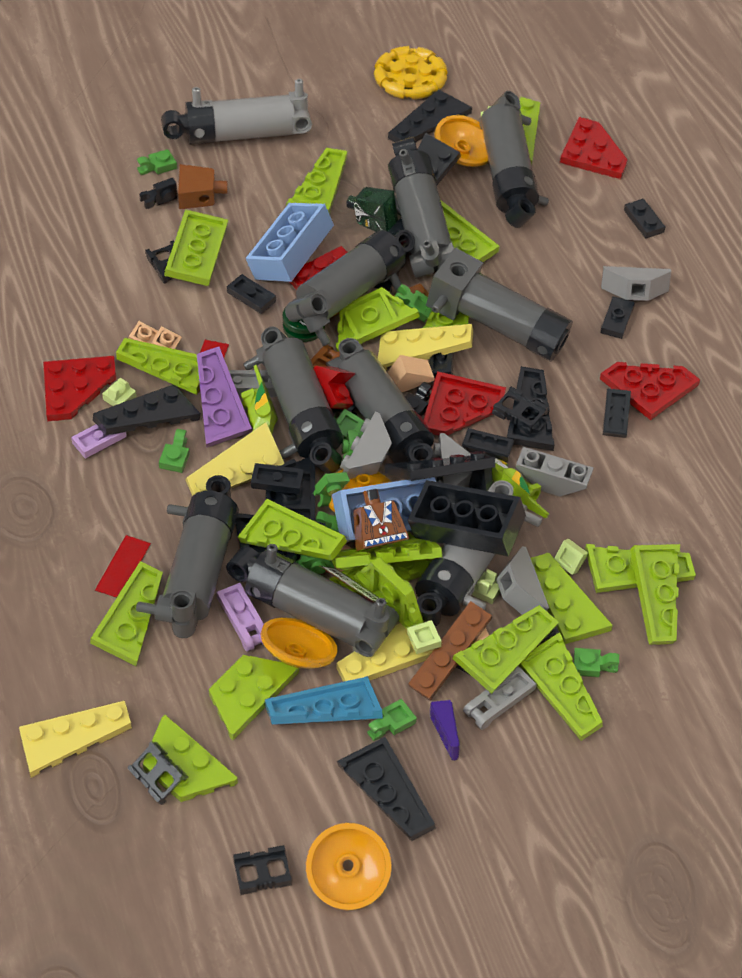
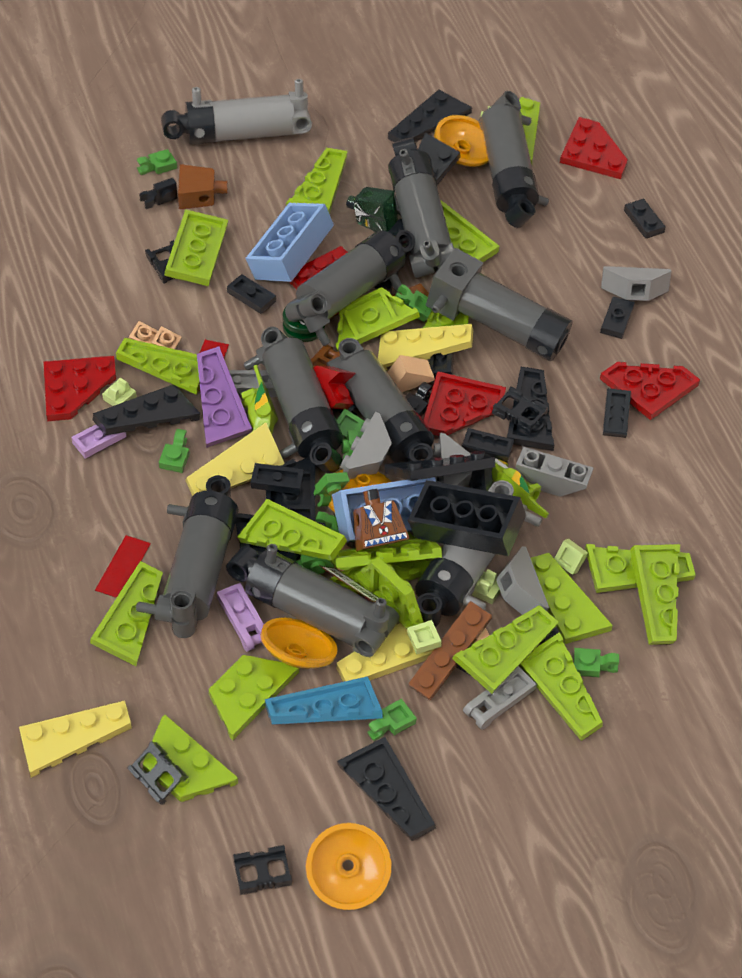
(397, 75): yellow plate -> none
(444, 721): dark purple slope -> none

